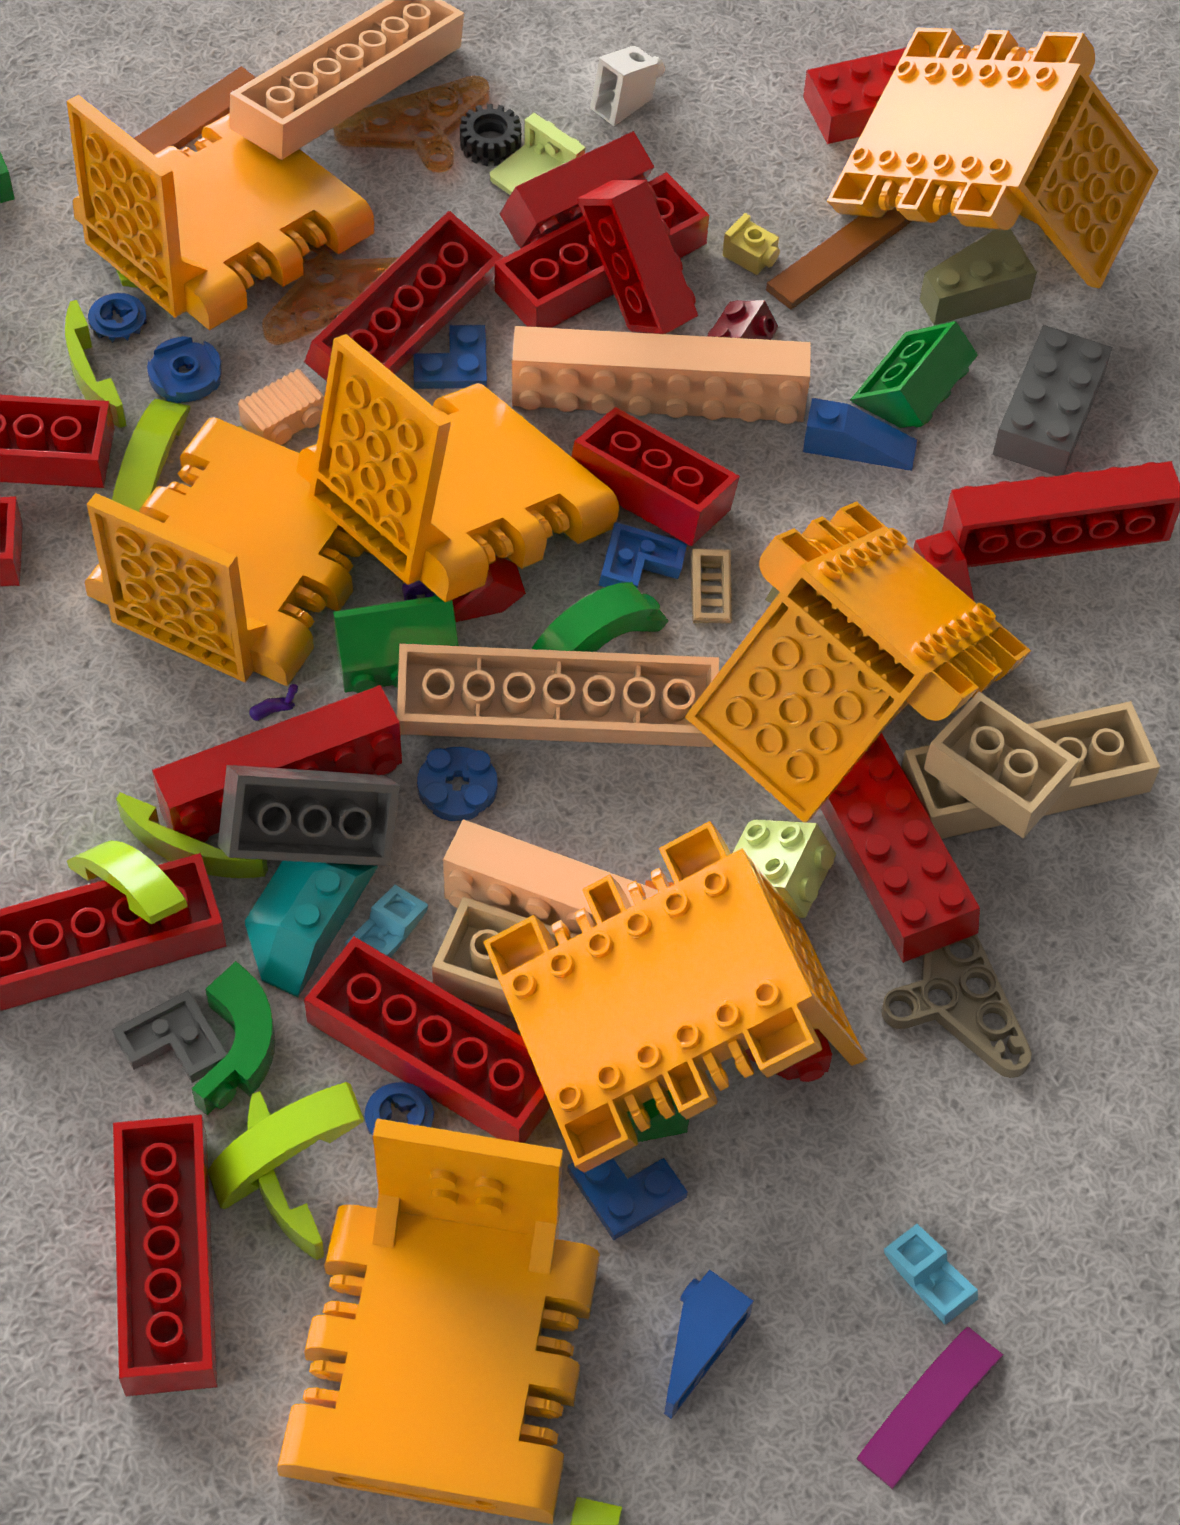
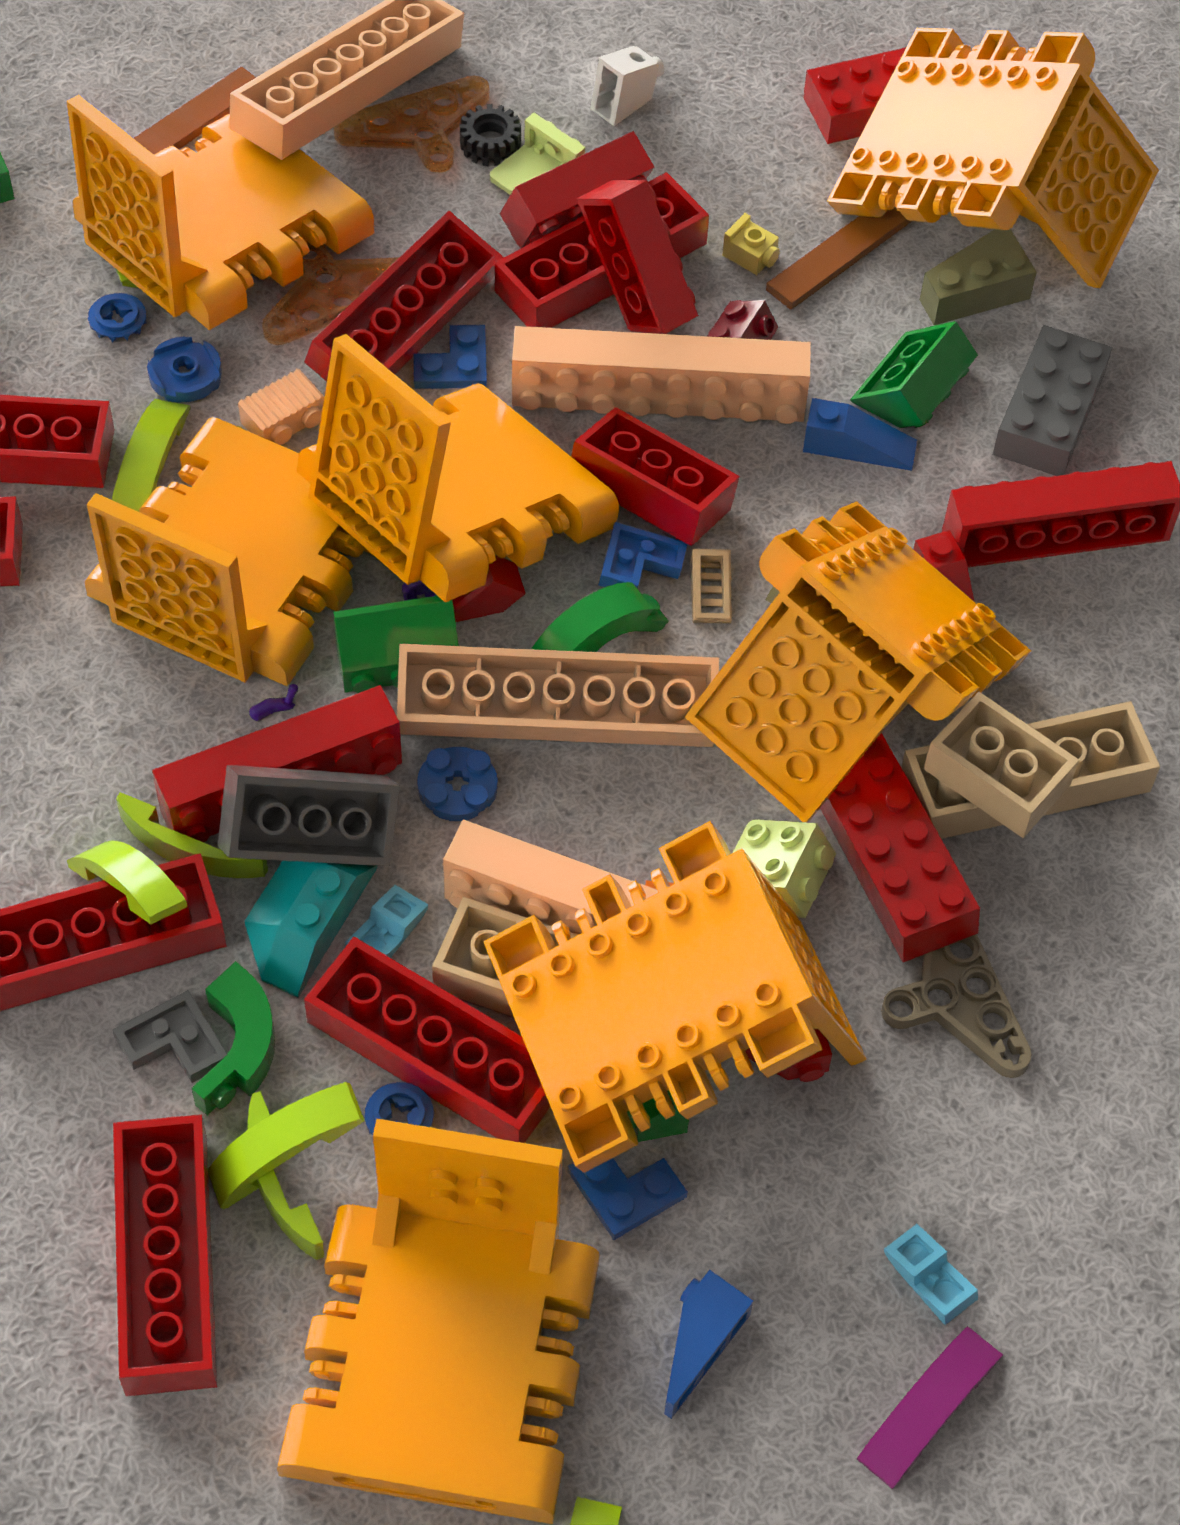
(77, 340): lime slope -> none

